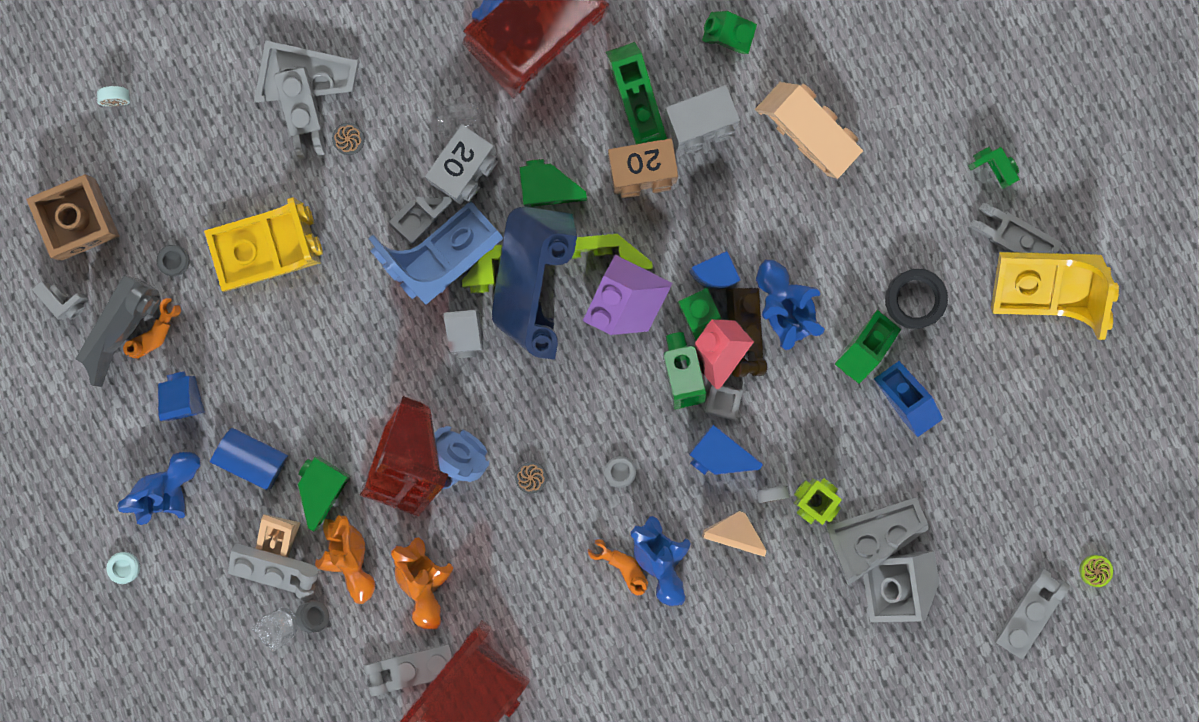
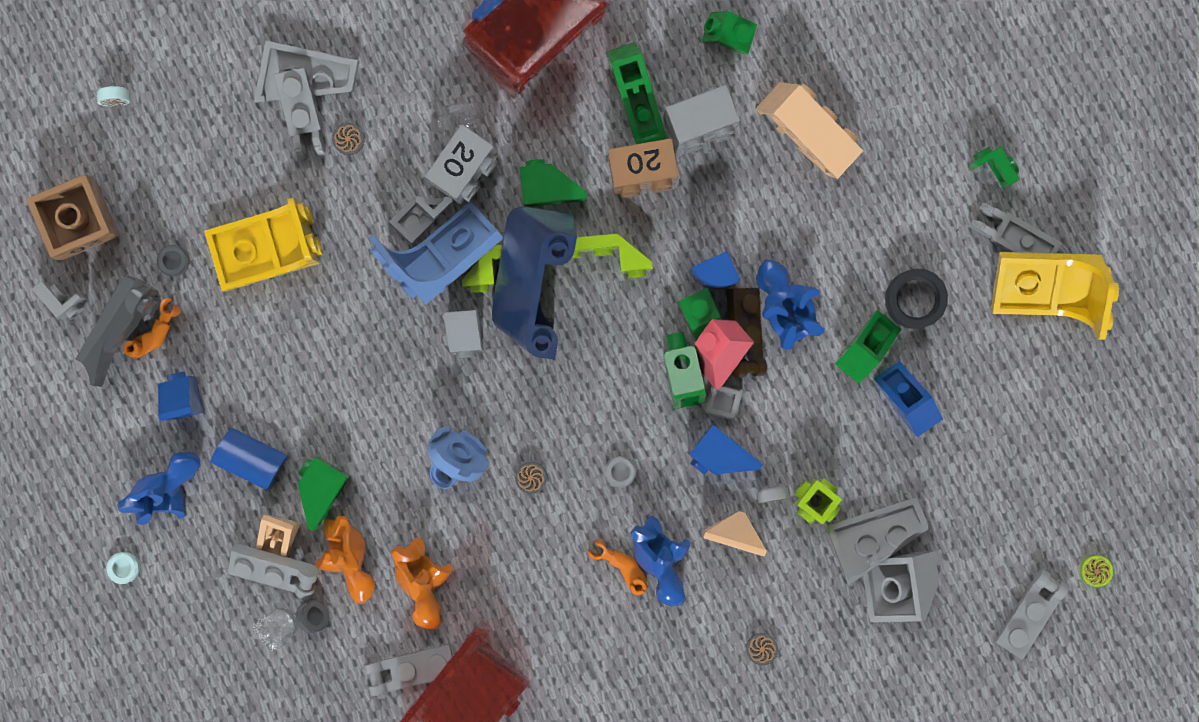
(406, 461): clear red windscreen -> none
(626, 299): medium lavender slope -> none
(762, 649): none -> tile

